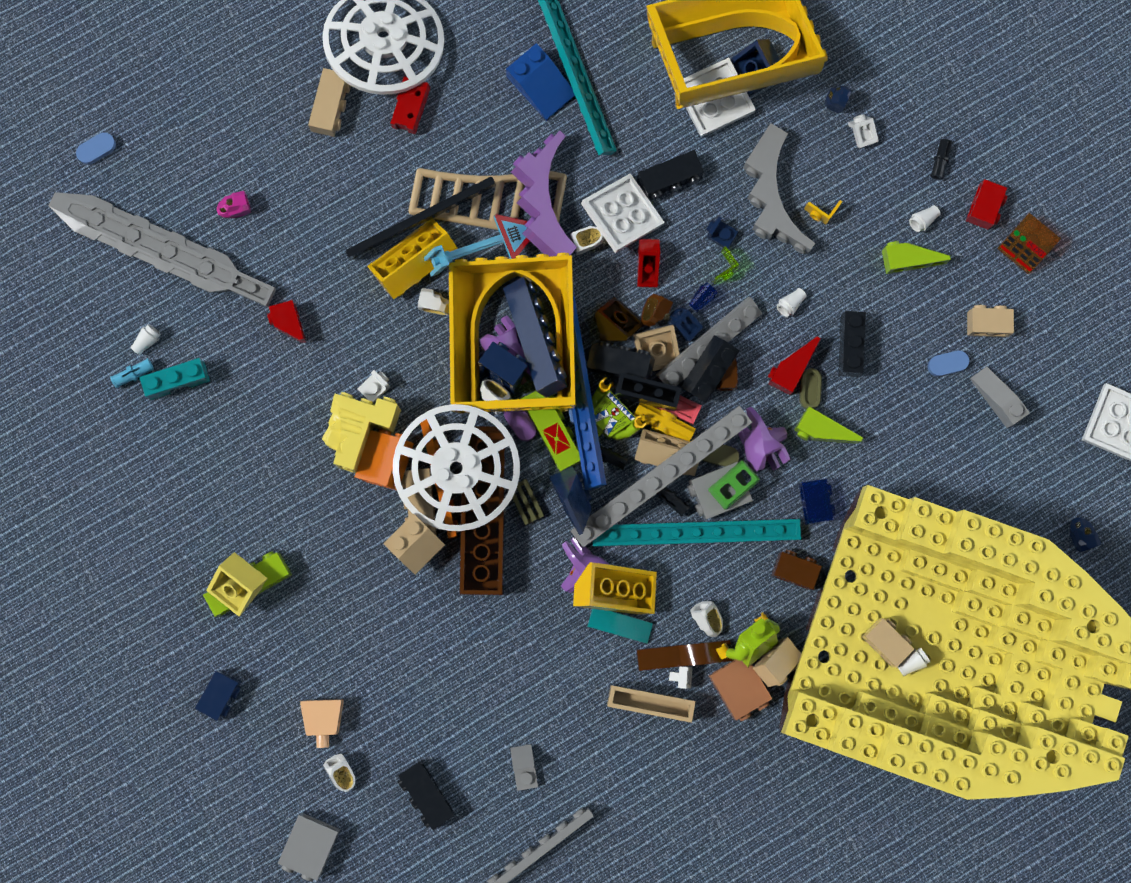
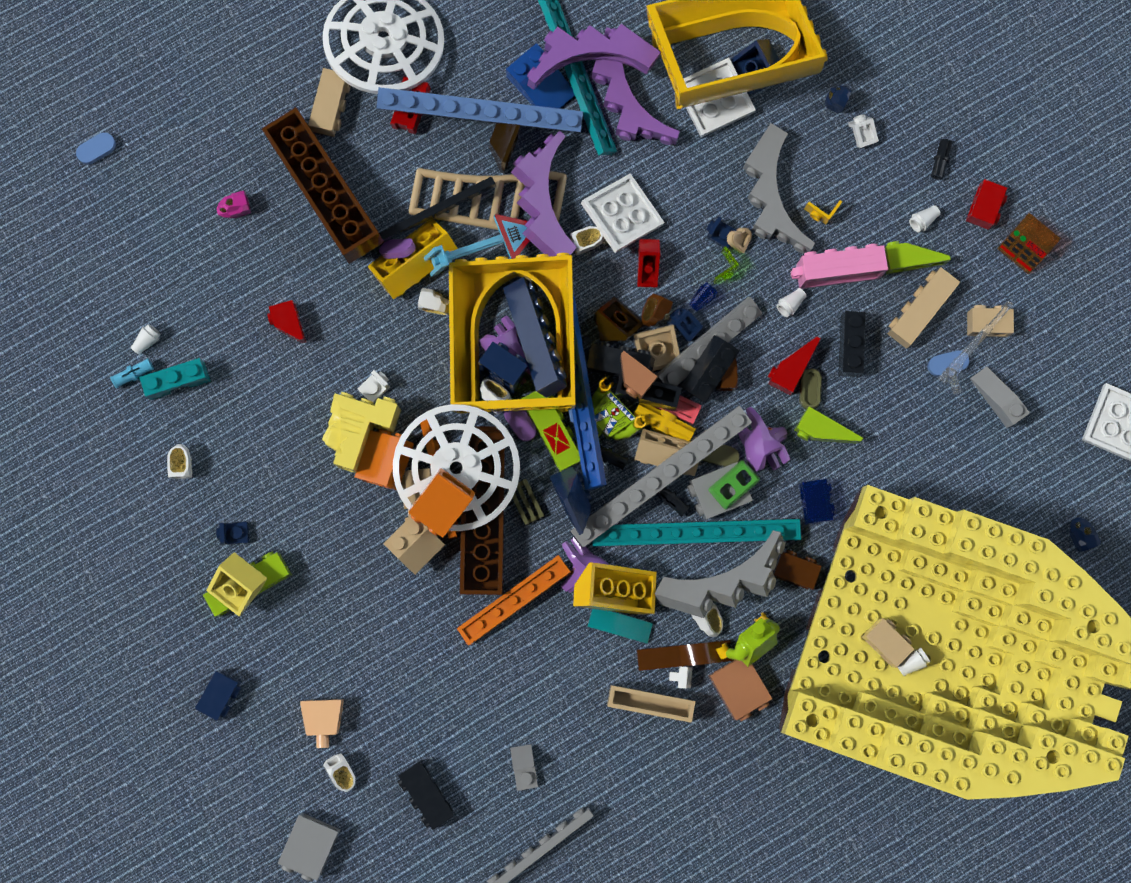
(157, 246): light grey plate -> none
(179, 462): none -> rock
(233, 533): none -> dark blue bracket
(322, 185): none -> reddish brown brick
(397, 248): none -> medium lavender tile
(441, 503): none -> orange brick
(479, 110): none -> medium blue brick
(503, 143): none -> dark brown slope
(514, 600): none -> orange plate
(619, 46): none -> medium lavender arch
(619, 98): none -> medium lavender arch
(636, 377): none -> nougat slope
(670, 175): black brick -> none
(727, 588): none -> light grey arch
(739, 239): none -> tan tile
(778, 663): tan brick -> none
(840, 266): none -> bright pink piece
(923, 307): none -> tan brick
(956, 366): none -> clear piece

